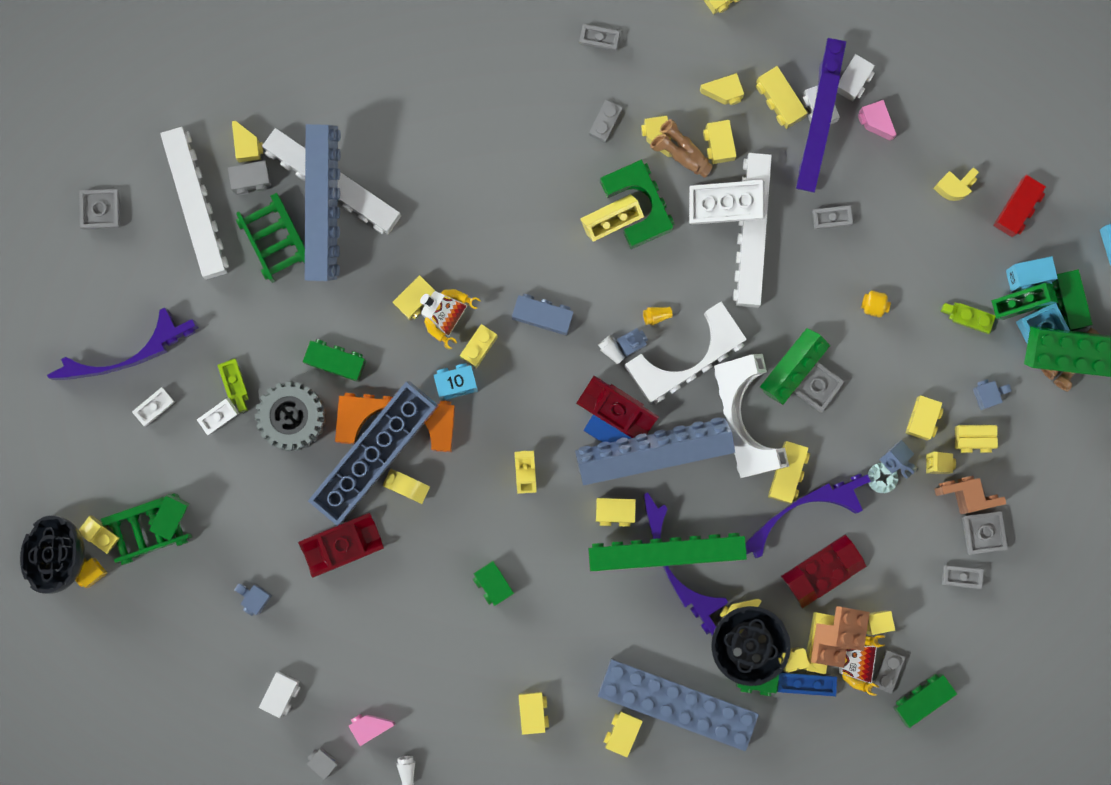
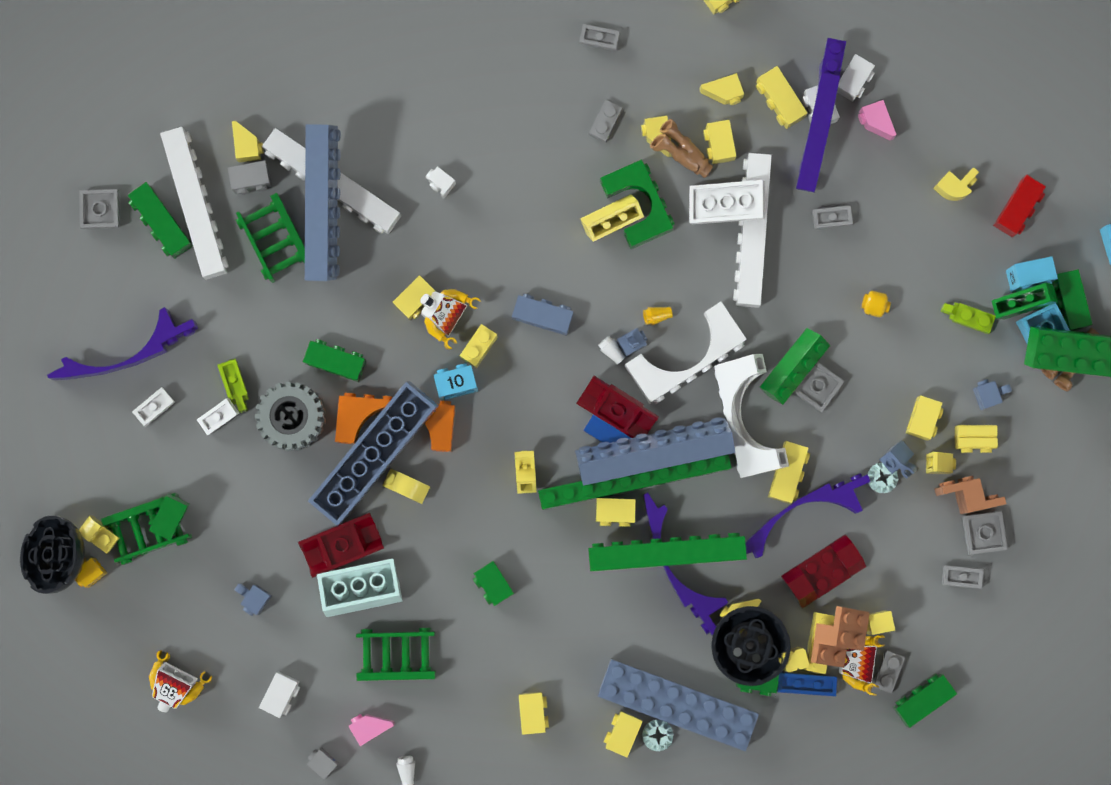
(160, 220): none -> green brick
(173, 685): none -> torso
(359, 588): none -> light aqua slope
(406, 671): none -> green fence
(440, 181): none -> white brick
(576, 492): none -> green brick
(650, 729): none -> light aqua gear

